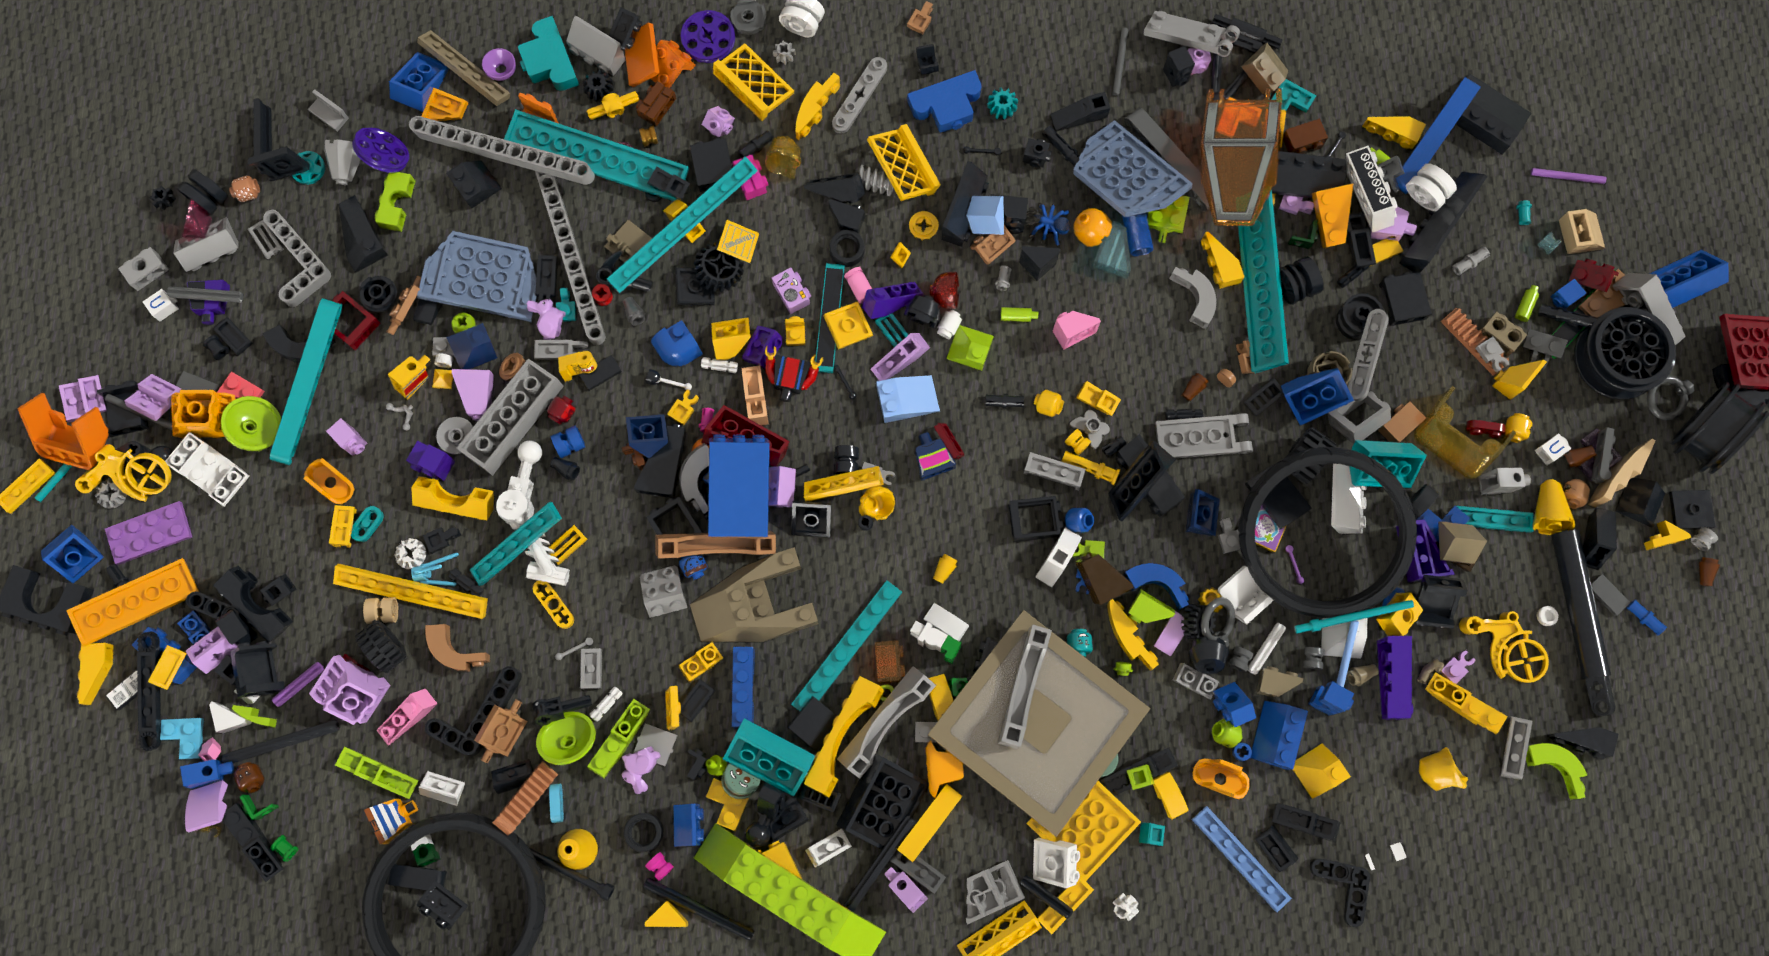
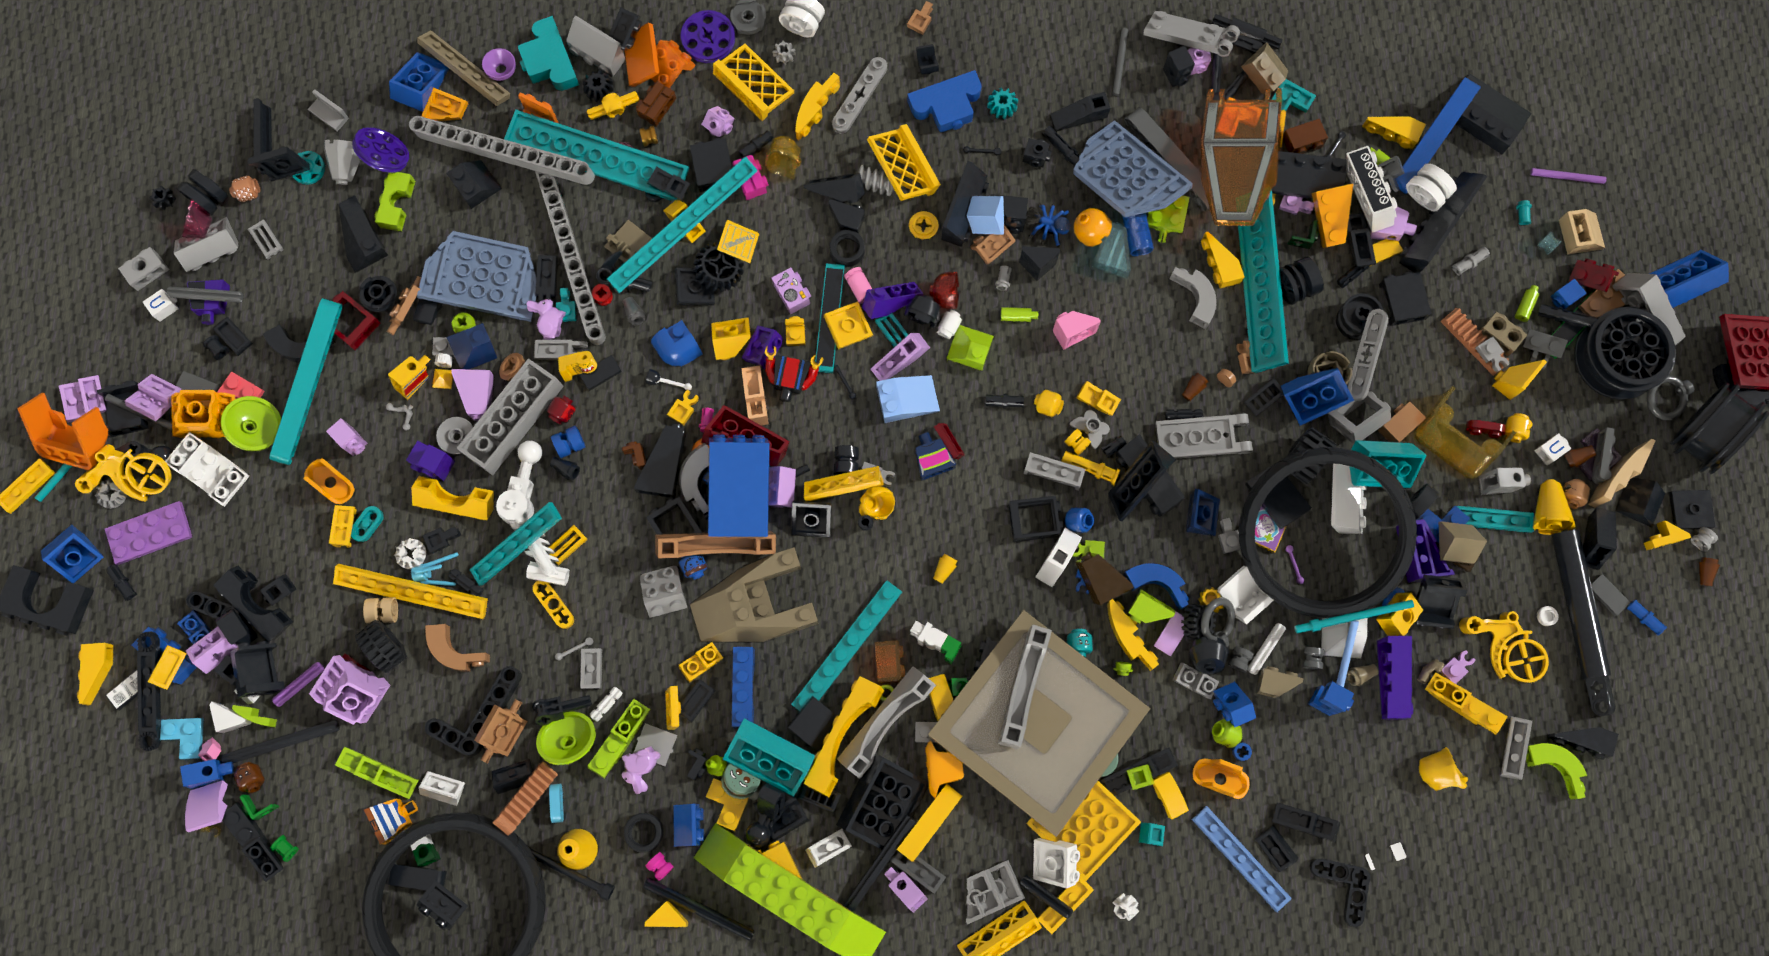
(132, 602): light orange plate -> none
(302, 253): light grey beam -> none
(406, 715): bright pink slope -> none
(647, 433): dark blue slope -> none
(719, 365): white axle -> none
(900, 255): yellow slope -> none
(946, 622): white slope -> none
(1278, 734): blue slope -> none
(1320, 771): yellow slope -> none

